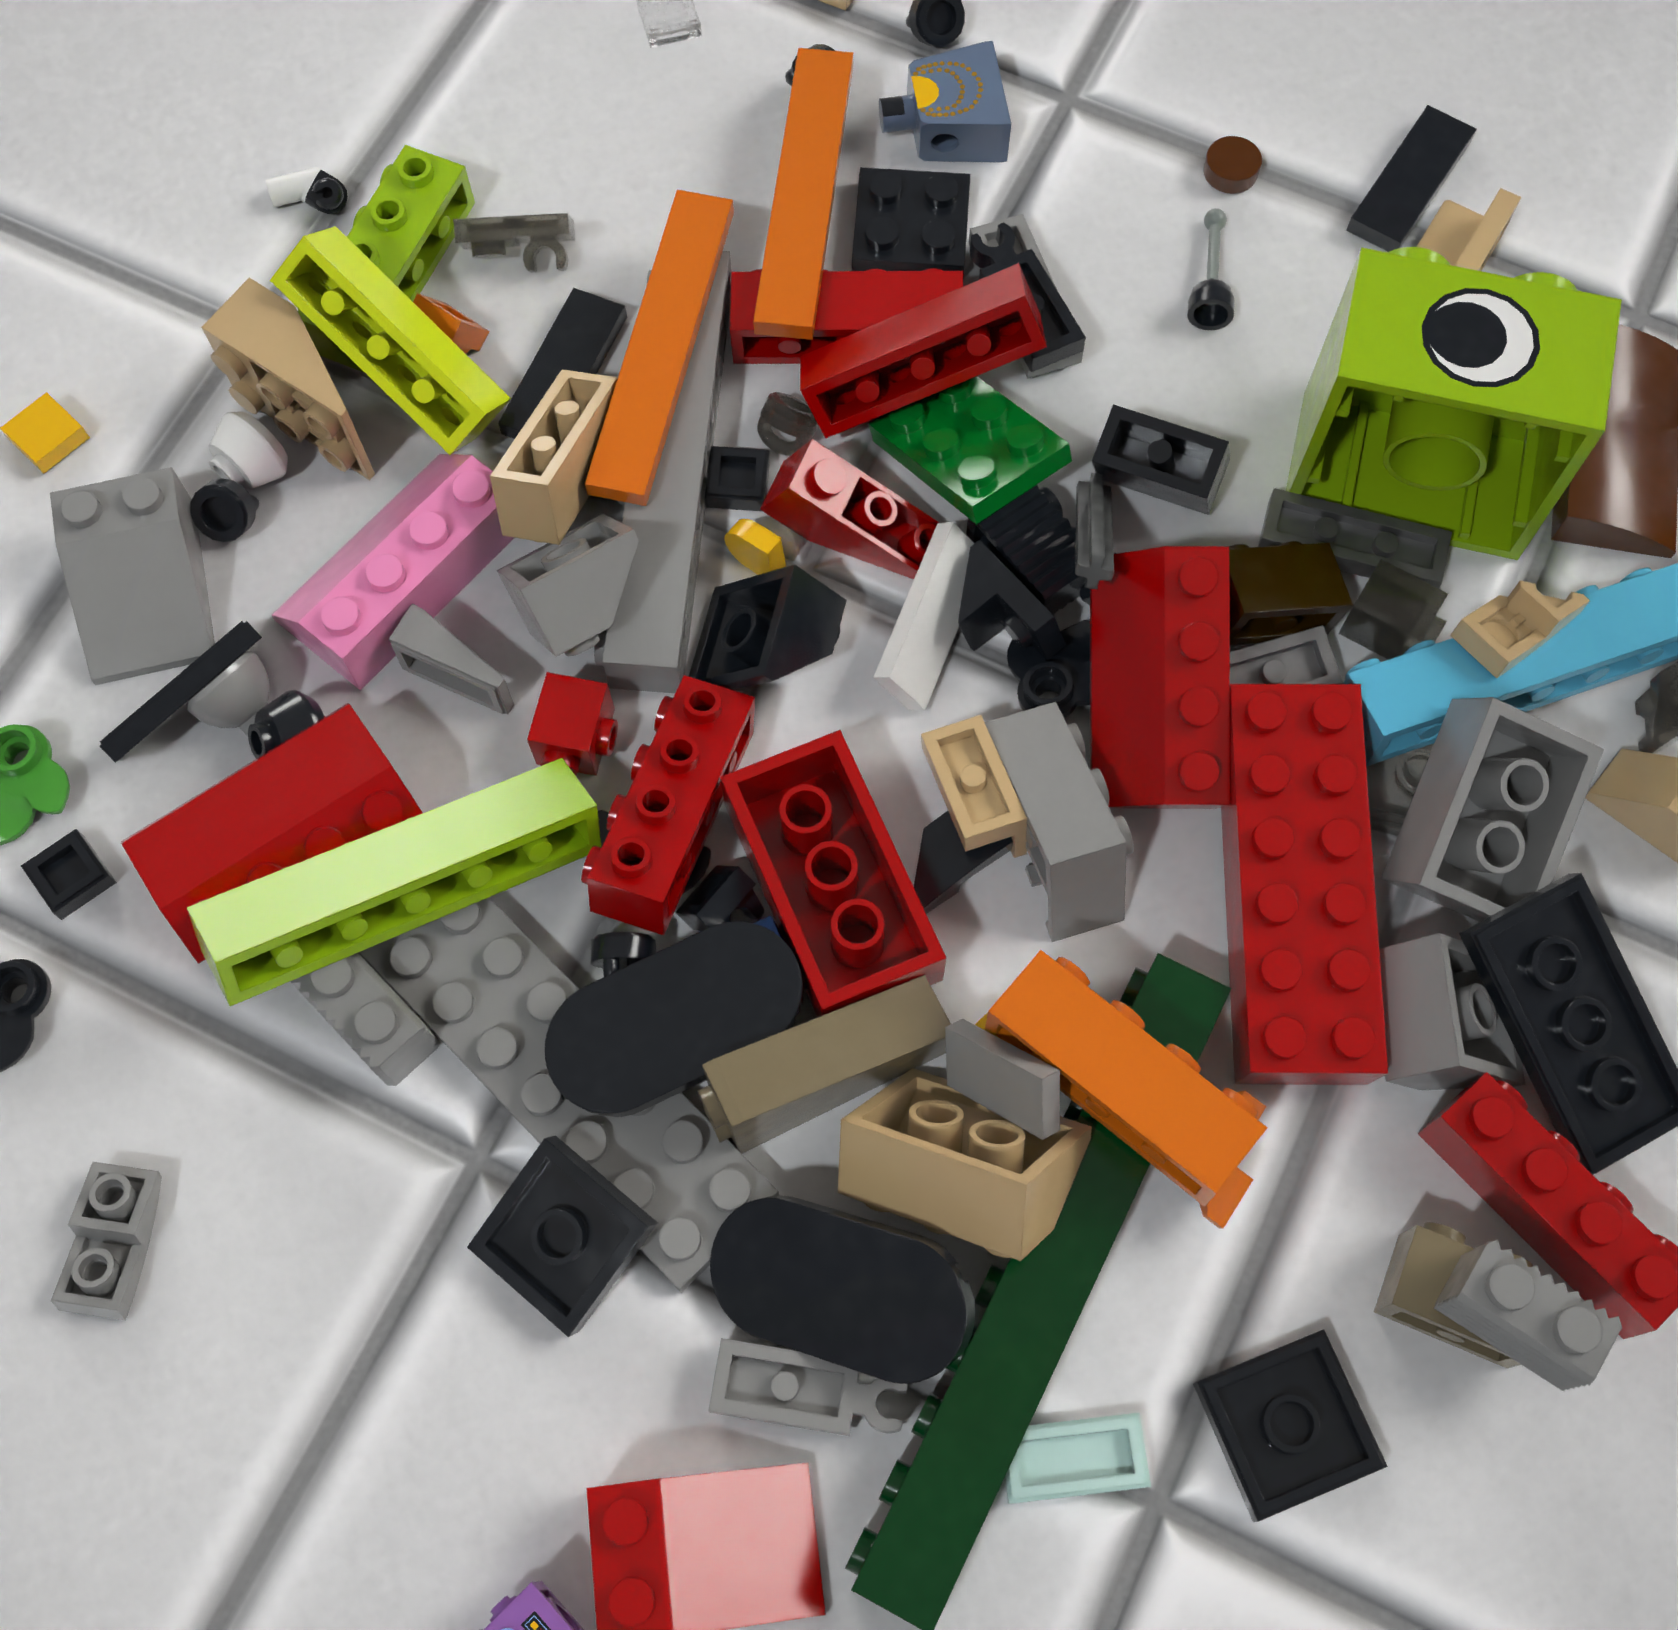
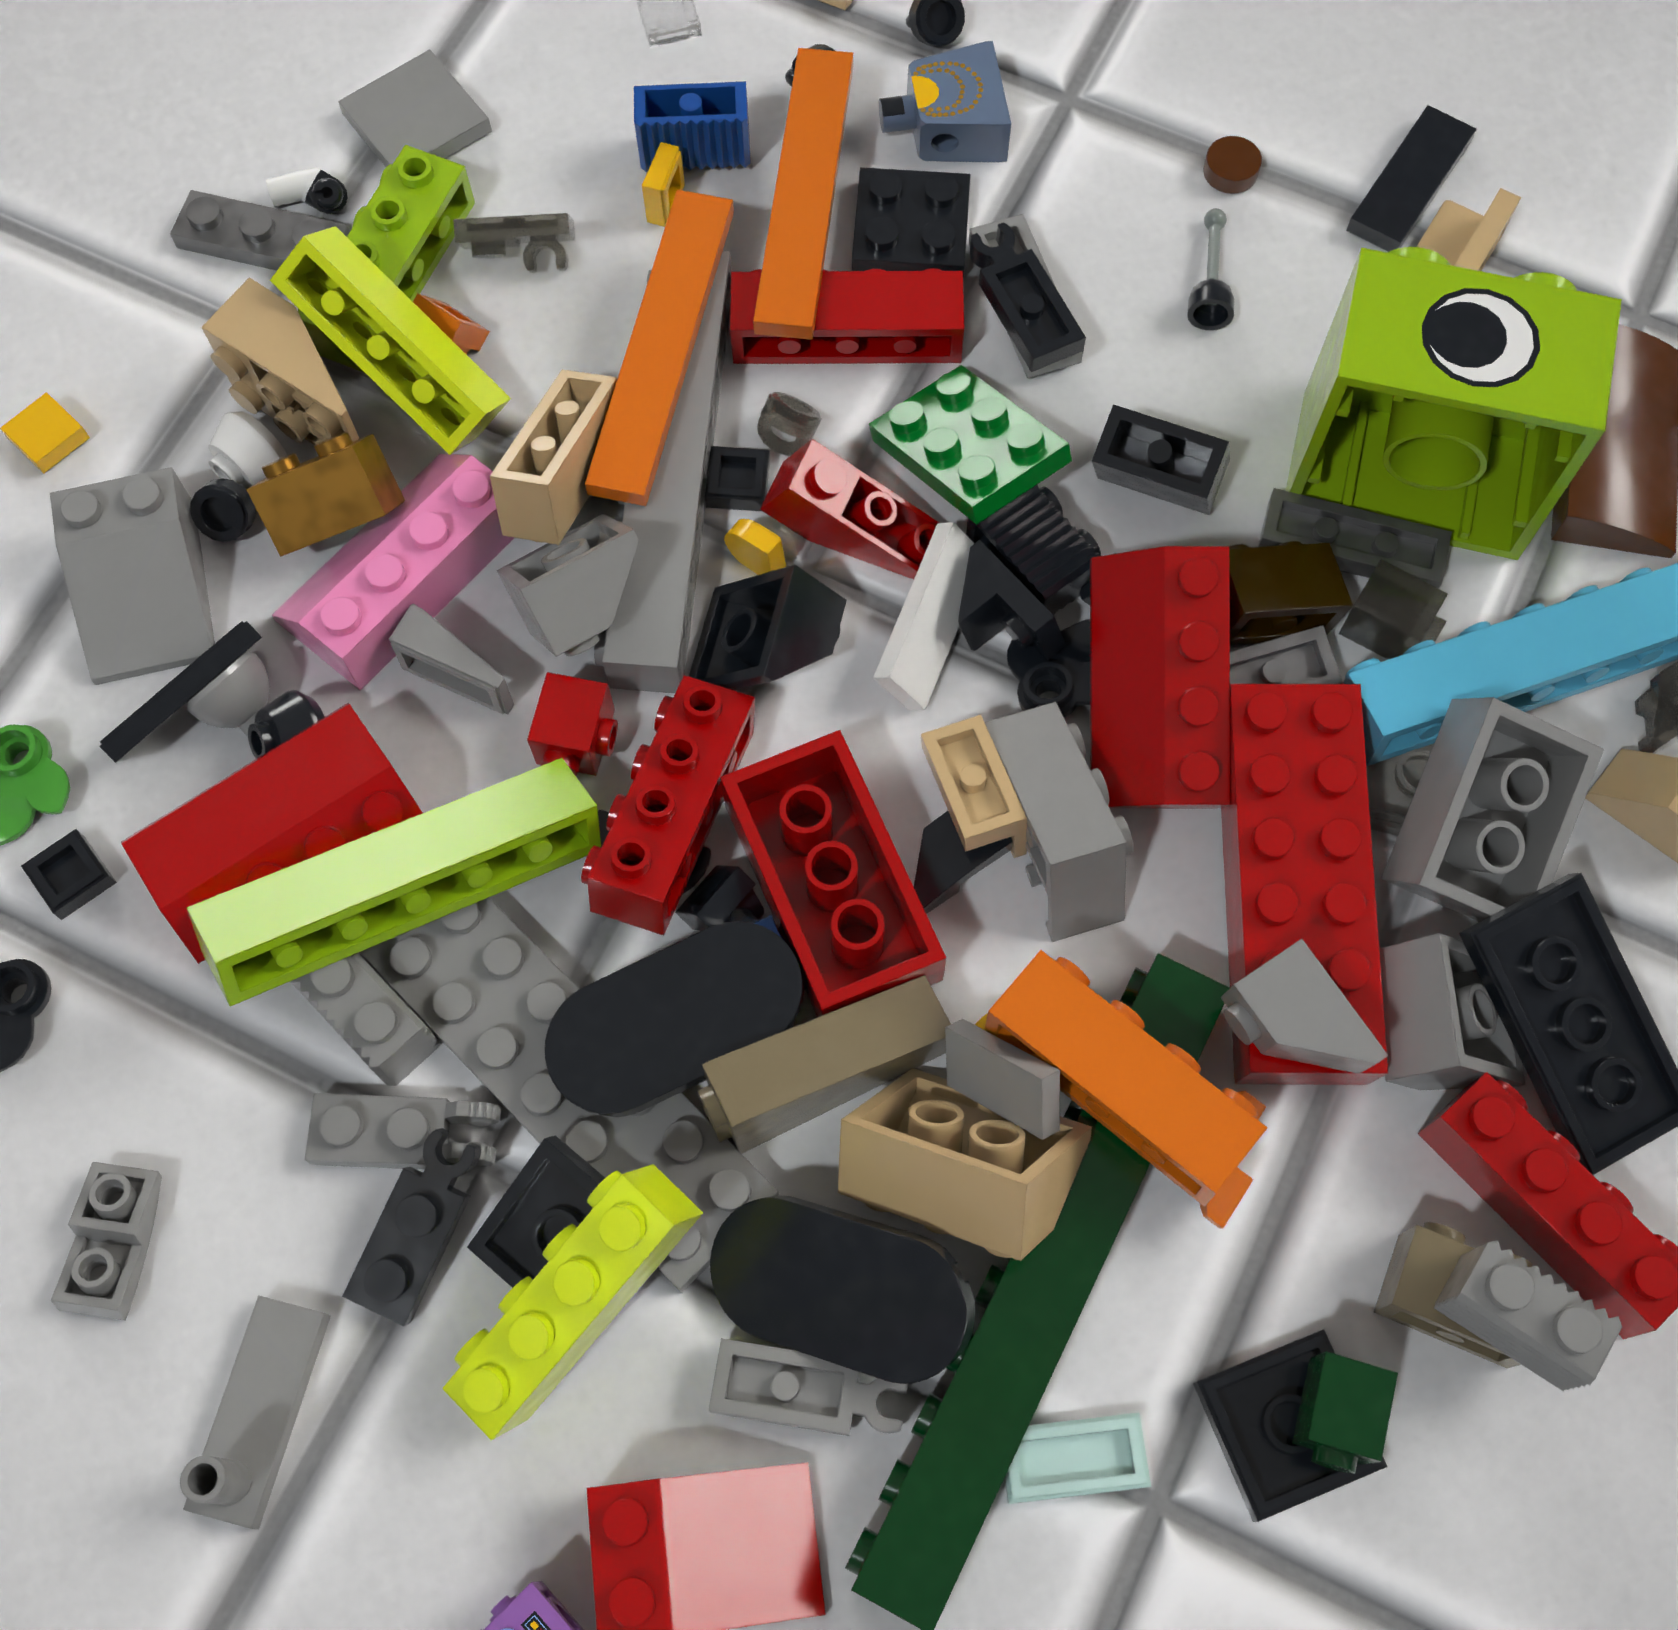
(242, 230): none -> flat silver plate
(255, 1414): none -> light grey piece
(325, 494): none -> pearl gold brick
(390, 1129): none -> light grey hinge
(412, 1233): none -> black plate
(415, 108): none -> light grey tile
(571, 1300): none -> neon yellow brick
(574, 343): black tile -> none
(620, 949): black tile -> none
(662, 182): none -> yellow tile
(700, 118): none -> blue brick
(922, 351): red brick -> none
(1094, 532): dark grey axle -> none
(1300, 1014): none -> light grey slope
(1344, 1411): none -> dark green brick
(1515, 626): tan slope -> none

